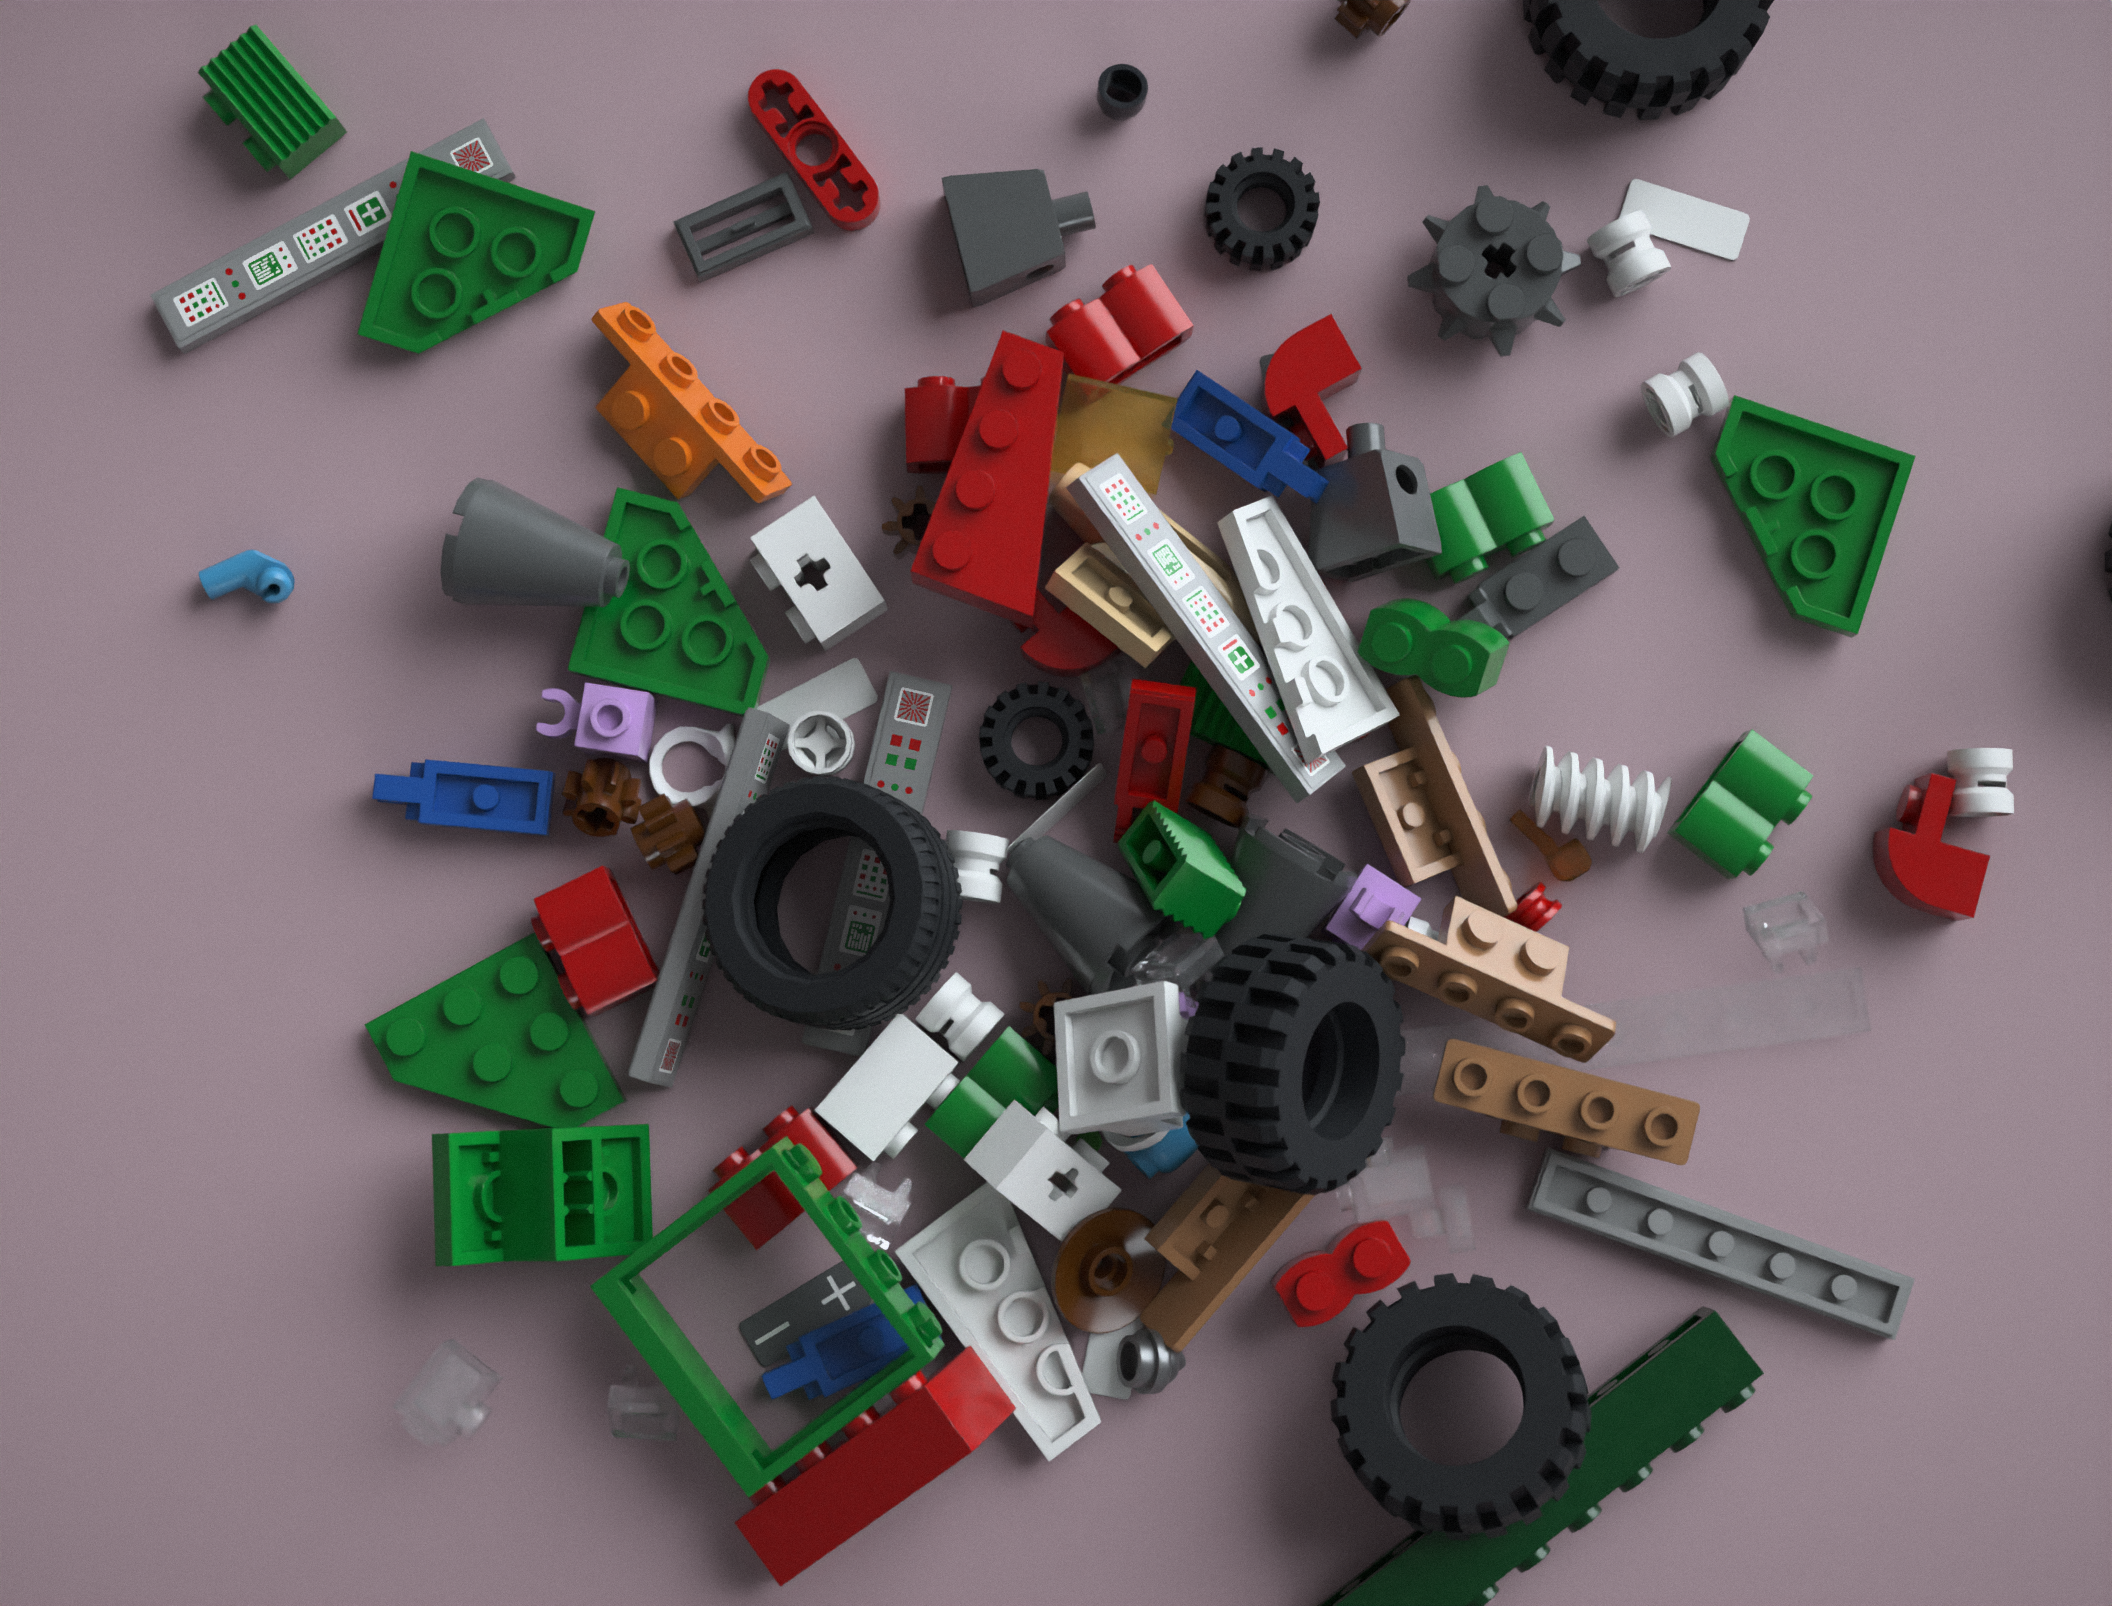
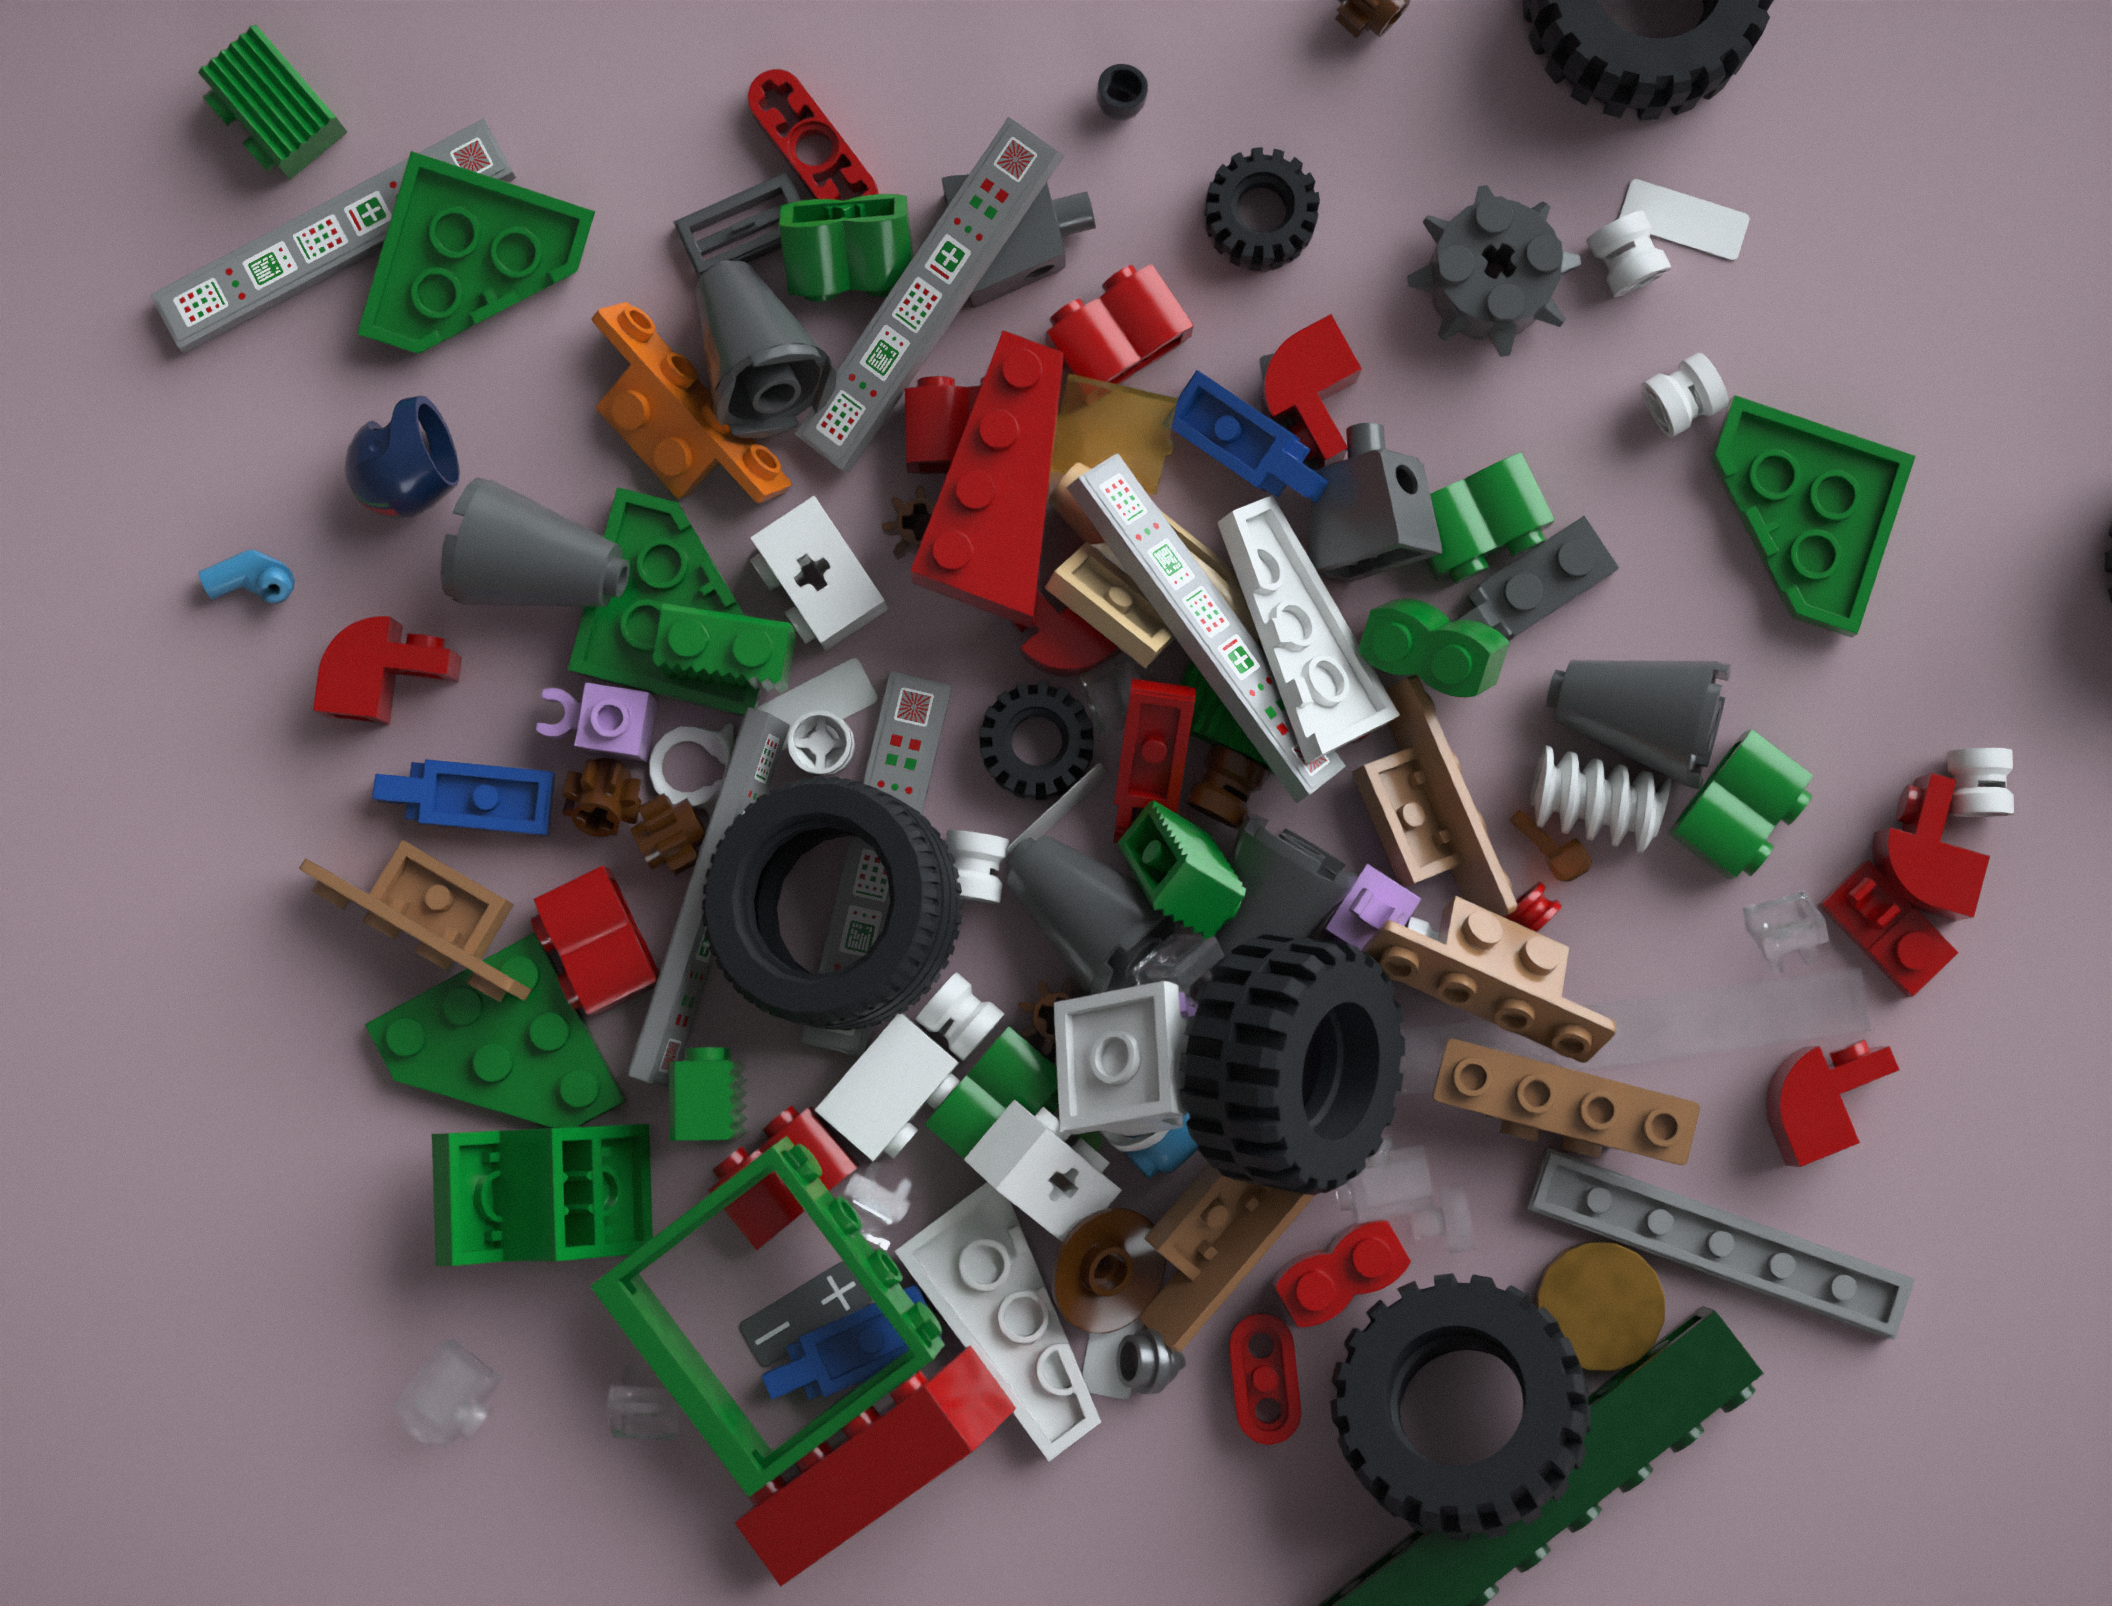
(362, 667): none -> red brick
(392, 467): none -> dark blue helmet
(435, 905): none -> medium nougat bracket
(706, 1096): none -> green brick
(724, 647): none -> green brick
(757, 354): none -> dark grey cone
(845, 245): none -> green brick
(930, 293): none -> light grey tile
(1265, 1377): none -> red plate
(1604, 1303): none -> pearl gold tile
(1645, 710): none -> dark grey cone
(1807, 1103): none -> red brick
(1888, 929): none -> red plate

